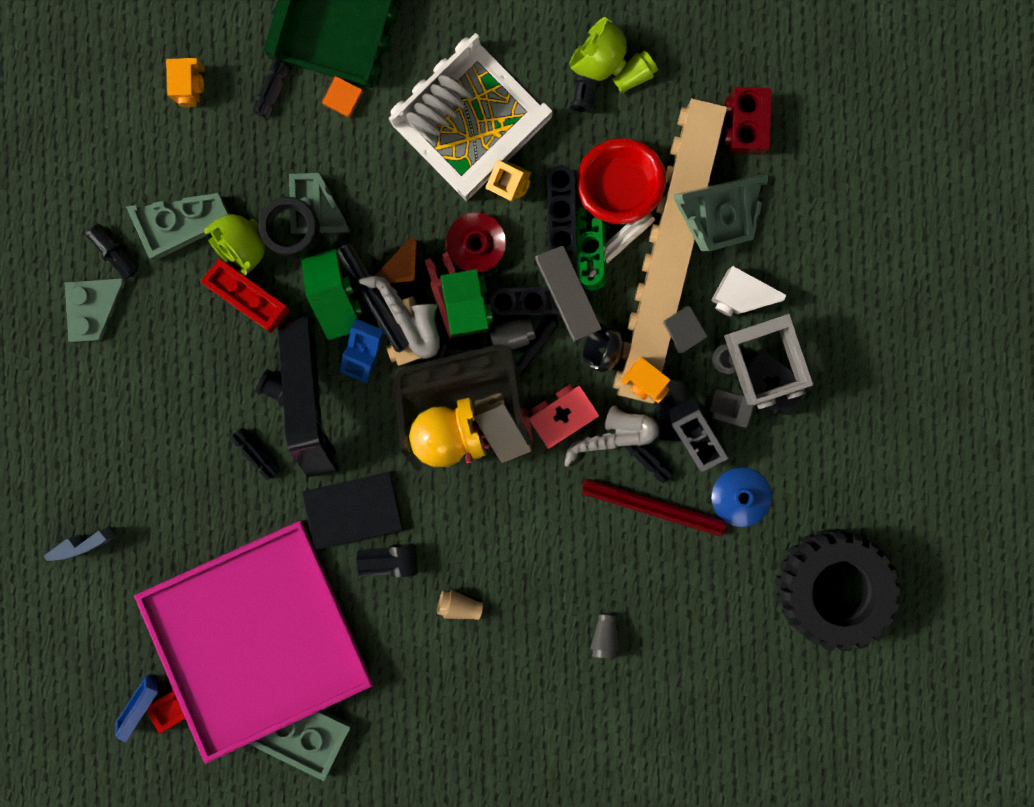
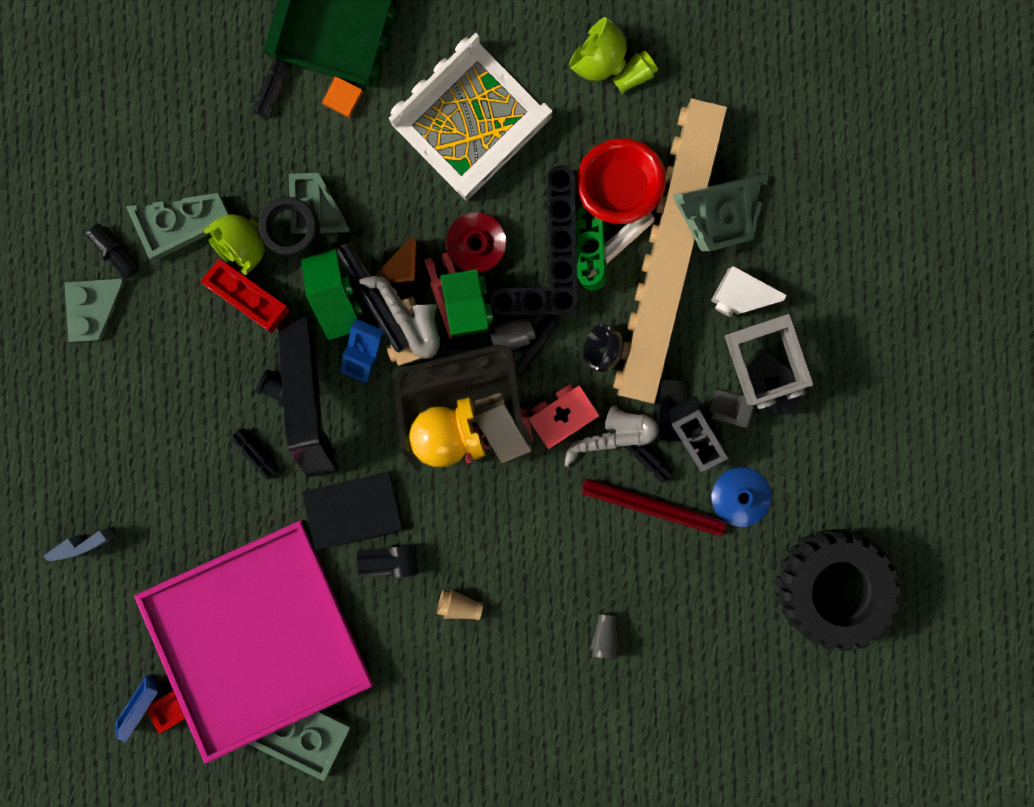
(184, 81): light orange brick -> none
(438, 106): light grey piece -> none
(513, 183): yellow brick -> none
(567, 293): light grey slope -> none
(584, 94): black bush -> none
(646, 380): light orange brick -> none
(684, 330): dark grey panel -> none
(722, 360): dark grey plate -> none
(754, 122): dark red brick -> none

